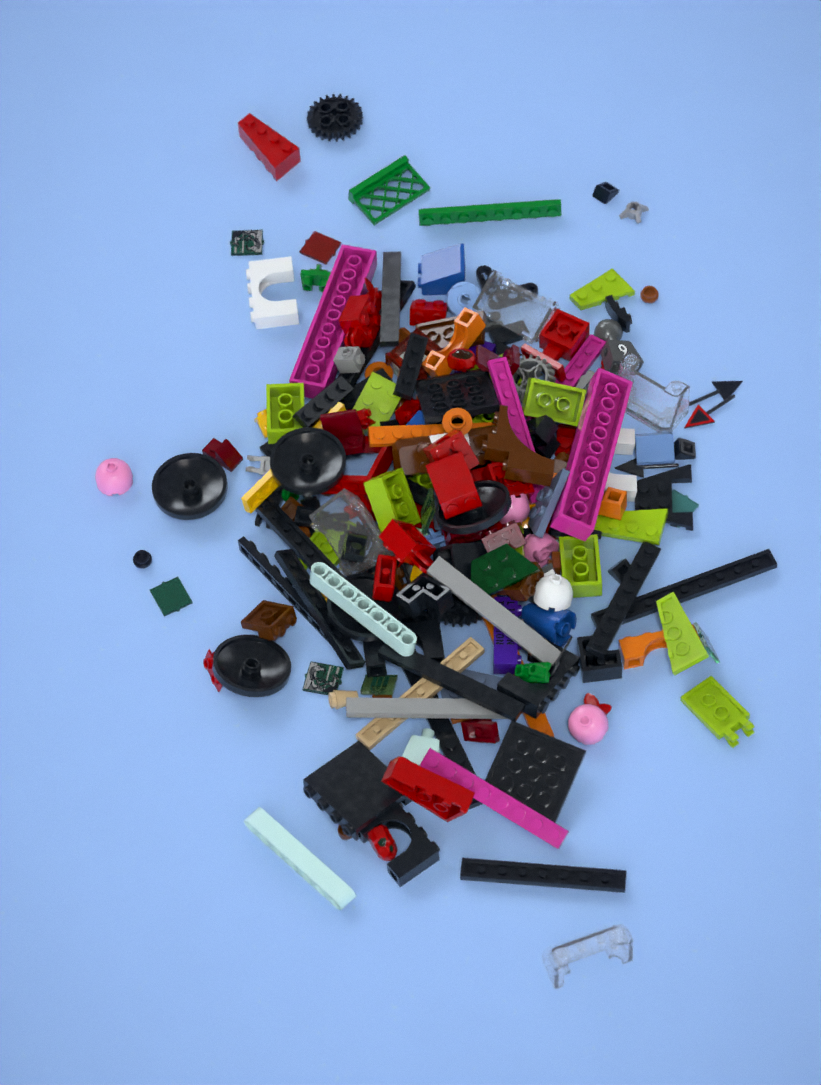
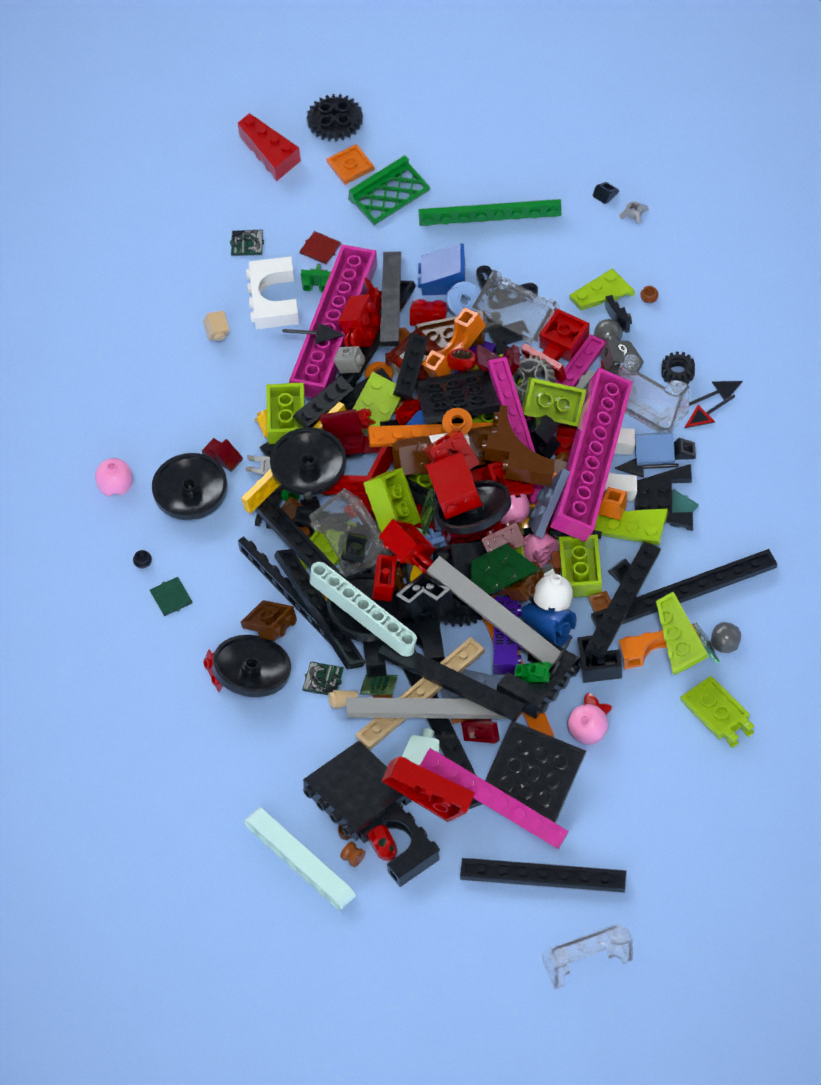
(216, 325): none -> tan brick
(322, 334): none -> black piece
(350, 164): none -> orange tile
(352, 854): none -> dark orange wheel
(599, 601): none -> dark orange plate
(678, 360): none -> black tyre
(726, 637): none -> dark grey hair

